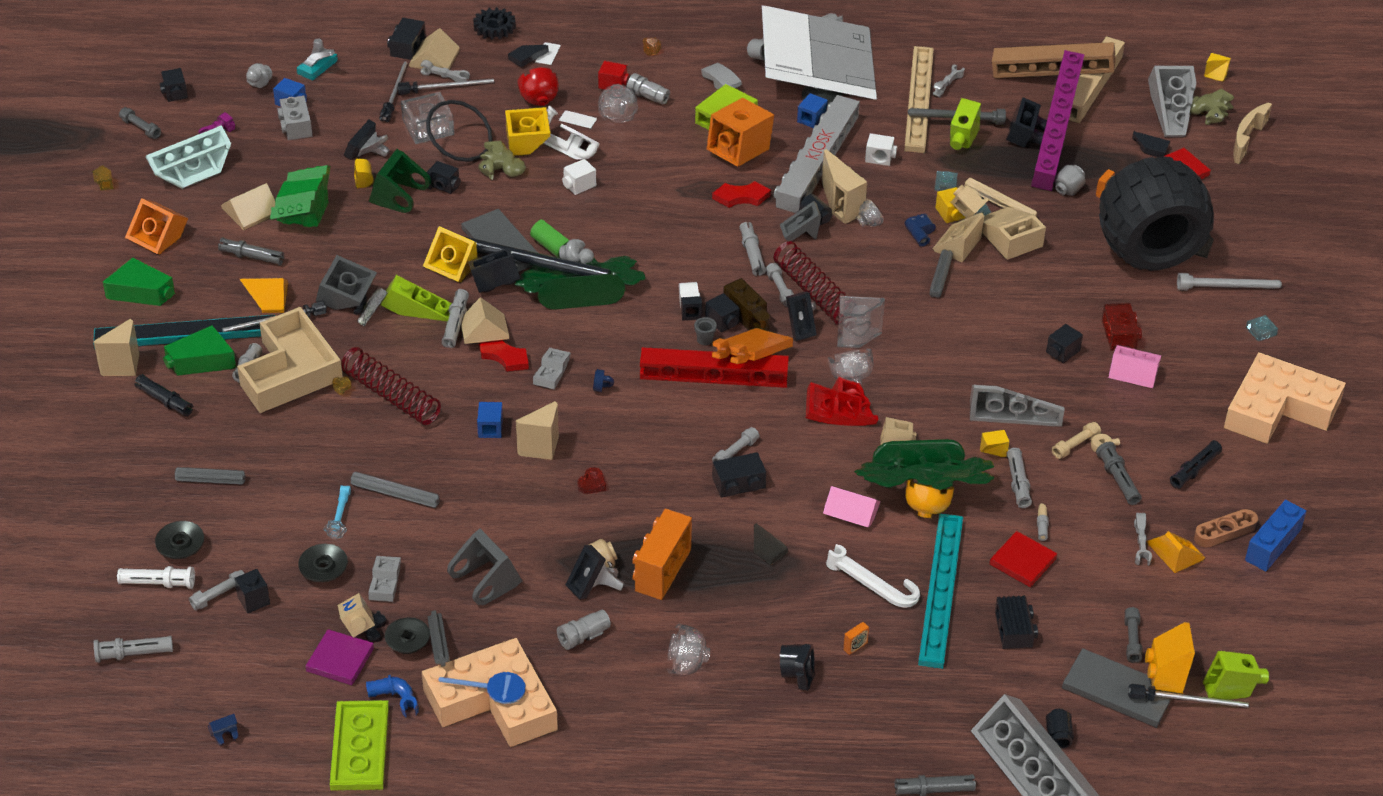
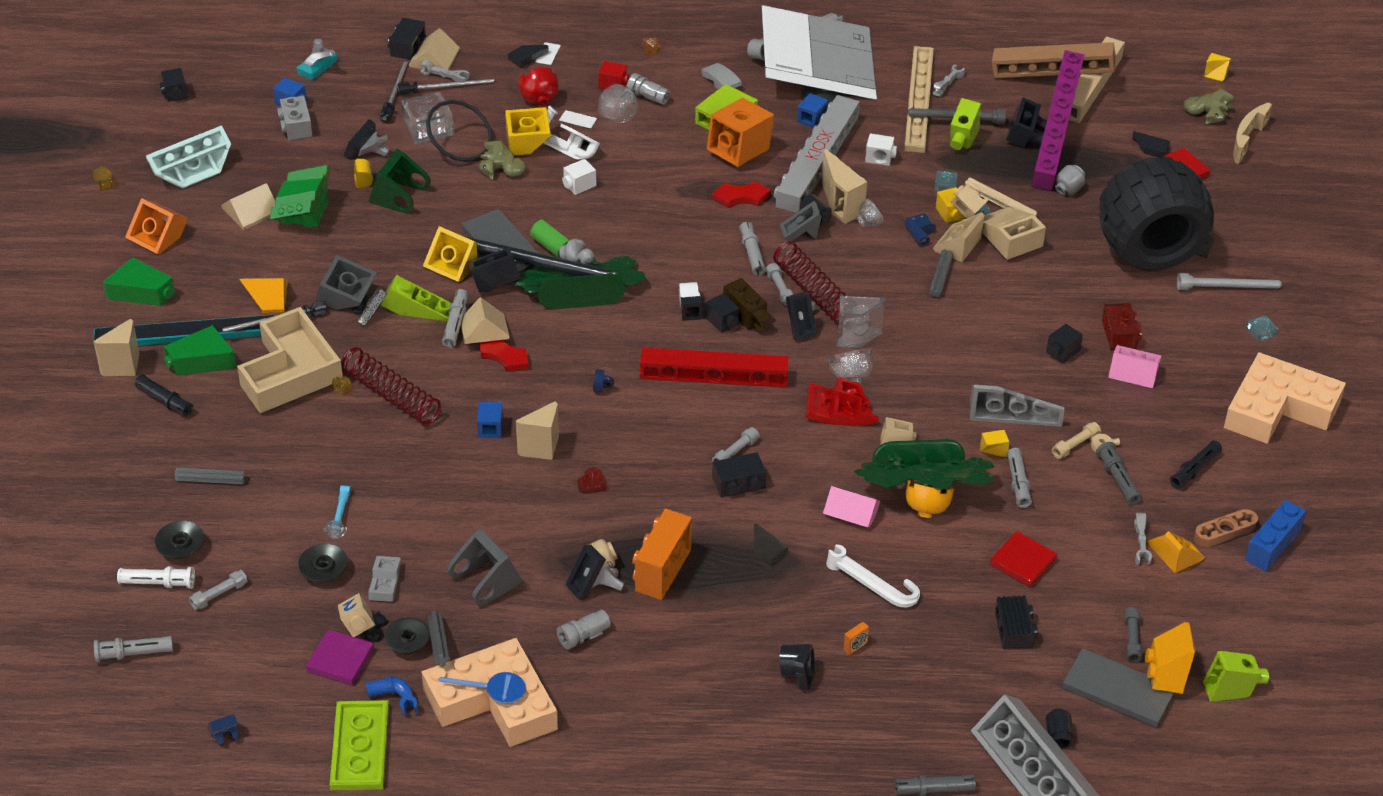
(151, 130): dark grey bar -> none
(224, 120): magenta piece -> none
(242, 249): dark grey pin -> none
(252, 591): black brick -> none
(253, 352): light grey pin -> none
(259, 75): light grey animal -> none
(395, 489): dark grey axle -> none
(444, 177): black brick -> none
(494, 23): black gear -> none
(552, 368): light grey slope -> none
(687, 650): clear cylinder -> none
(705, 330): dark grey piece -> none
(751, 345): orange tile -> none
(940, 591): teal tile -> none
(1042, 523): light grey piece -> none
(1102, 182): orange tile -> none
(1139, 692): piece -> none
(1172, 97): light grey wedge -> none

